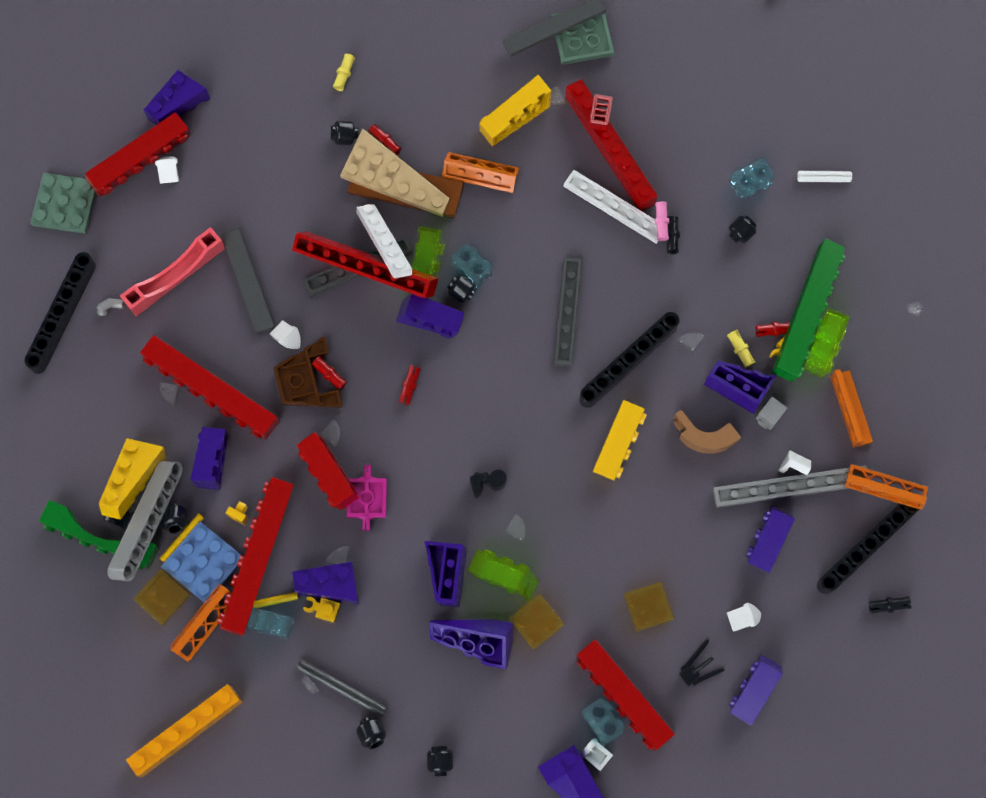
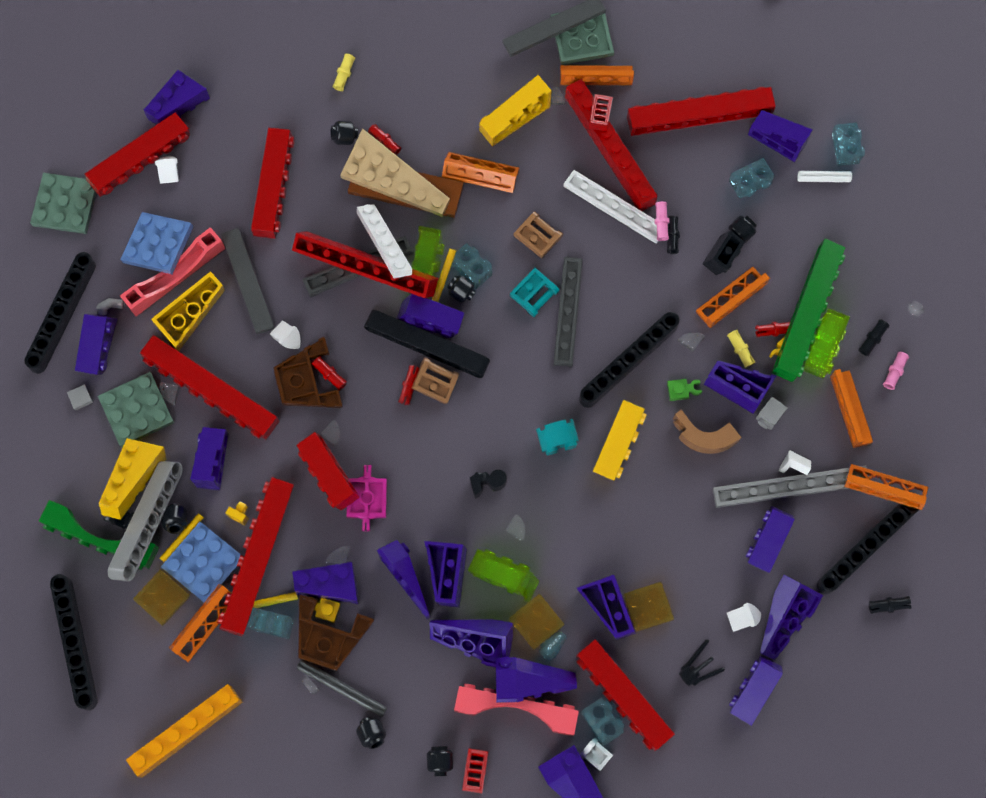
(79, 397): none -> light grey tile
(79, 649): none -> black beam
(95, 343): none -> dark purple wedge
(136, 409): none -> sand green plate
(157, 243): none -> medium blue plate
(188, 310): none -> yellow wedge
(272, 182): none -> red brick
(323, 643): none -> reddish brown wing
(398, 562): none -> dark purple wedge
(427, 344): none -> black beam
(433, 386): none -> medium nougat plate
(444, 274): none -> yellow bar
(479, 753): none -> red slope
(524, 678): none -> dark purple wedge
(530, 287): none -> teal plate
(534, 238): none -> medium nougat plate
(552, 646): none -> clear light blue cone
(557, 436): none -> teal brick
(559, 719): none -> coral arch
(596, 75): none -> orange fence
(608, 603): none -> dark purple wedge
(680, 389): none -> bright green plate
(700, 111): none -> red brick
(723, 253): none -> black brick
(734, 300): none -> orange fence
(780, 134): none -> dark purple wedge
(788, 610): none -> dark purple wedge
(843, 144): none -> clear light blue brick
(873, 337): none -> black pin
(896, 370): none -> bright pink pin

